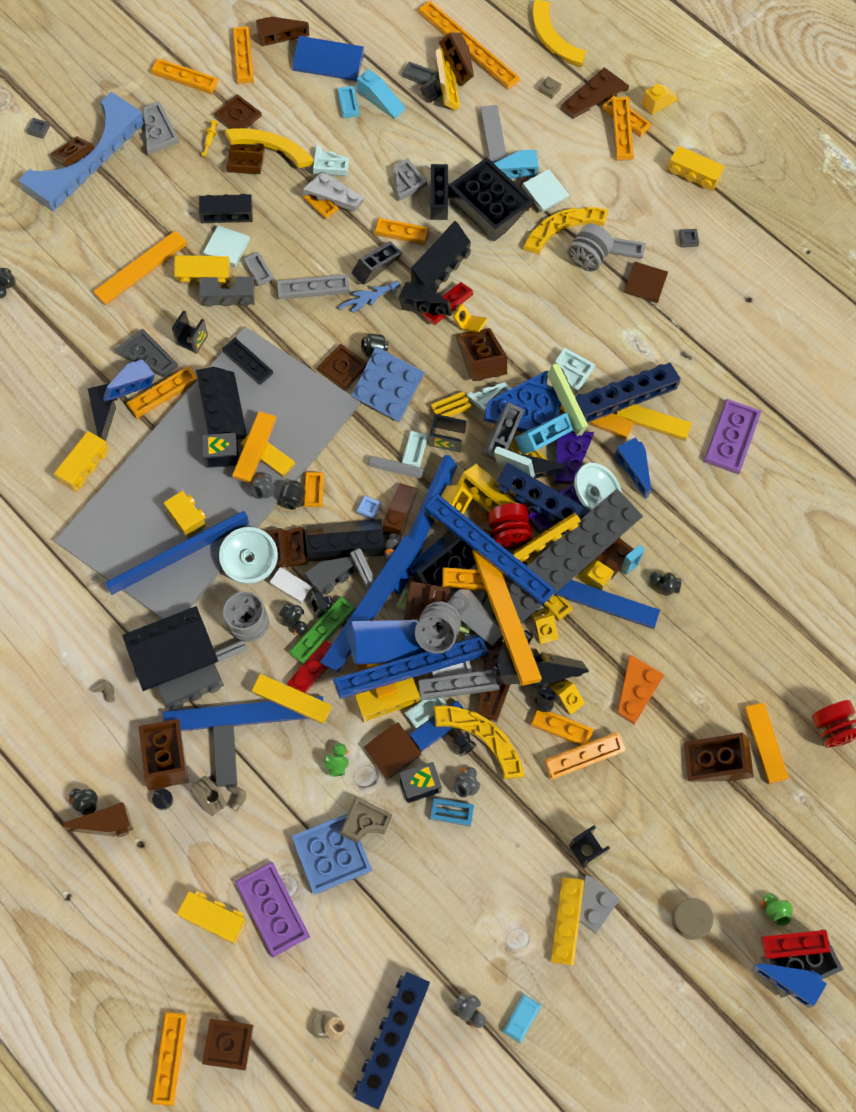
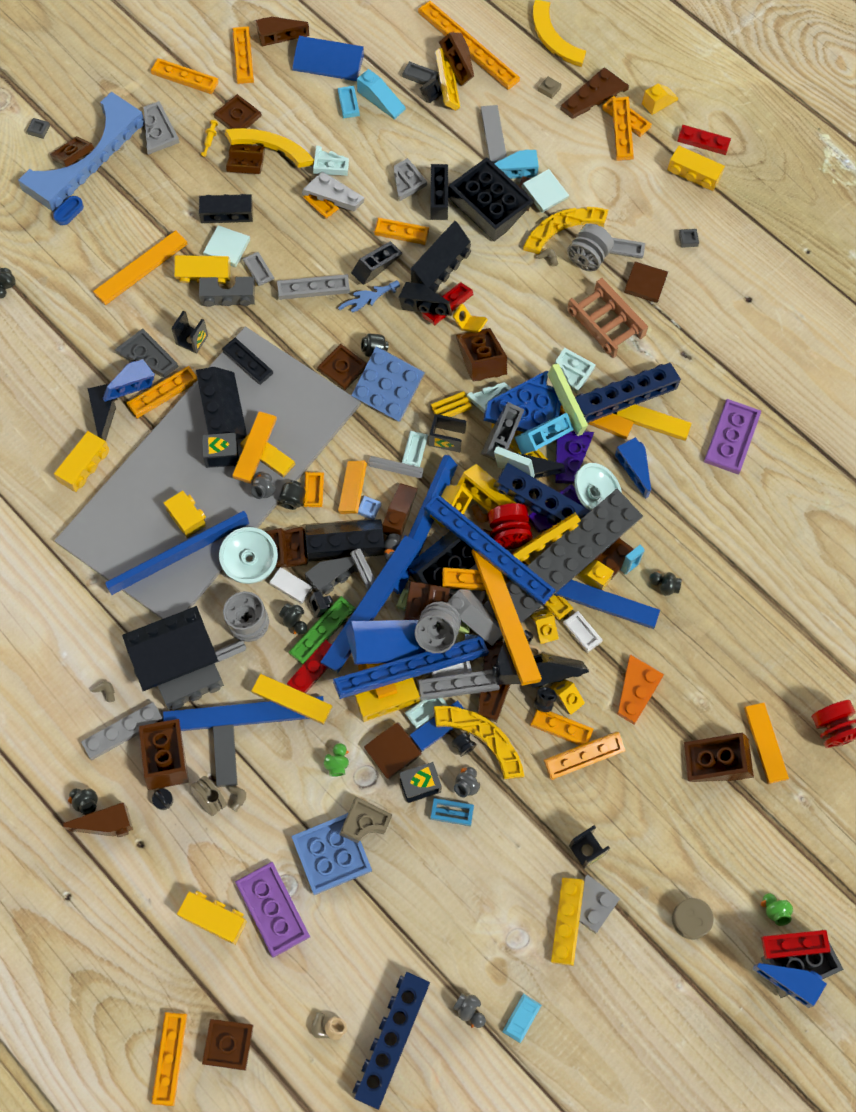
(68, 210): none -> blue tile
(120, 731): none -> light grey plate
(352, 487): none -> light orange tile
(550, 254): none -> dark tan animal
(582, 632): none -> white tile
(614, 303): none -> nougat fence
(704, 139): none -> red plate

